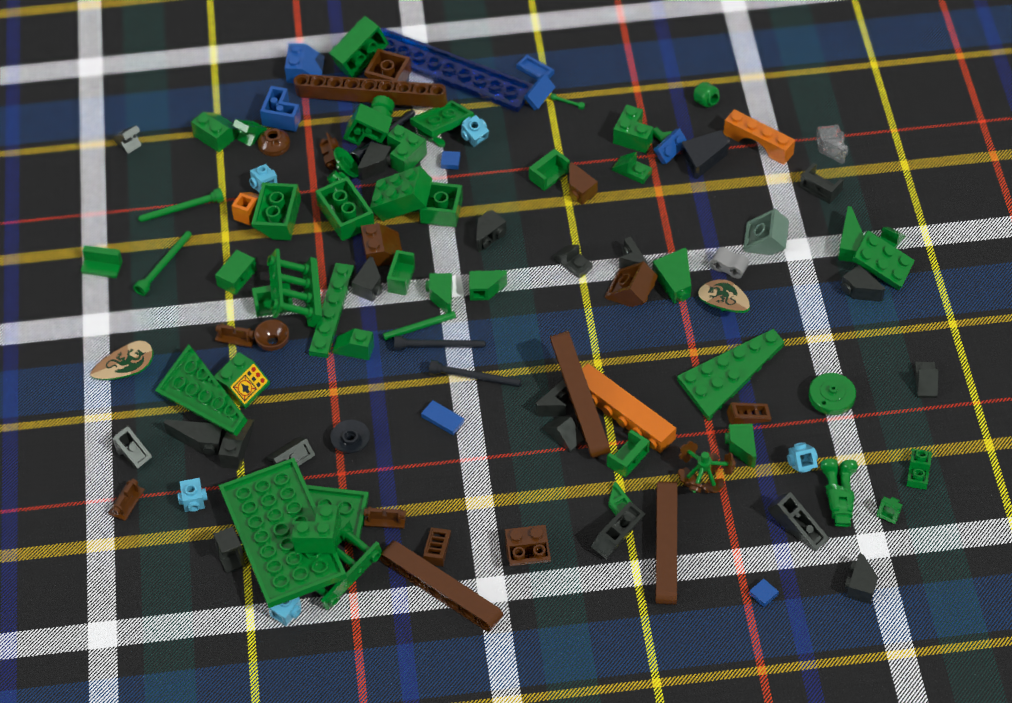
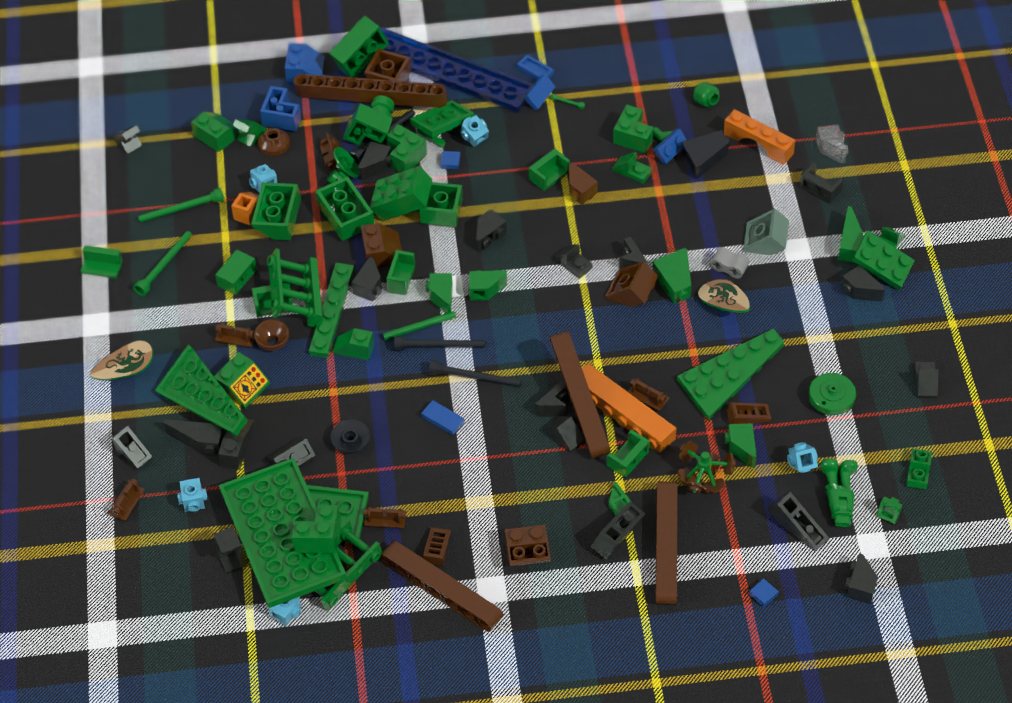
(648, 394): none -> reddish brown hinge

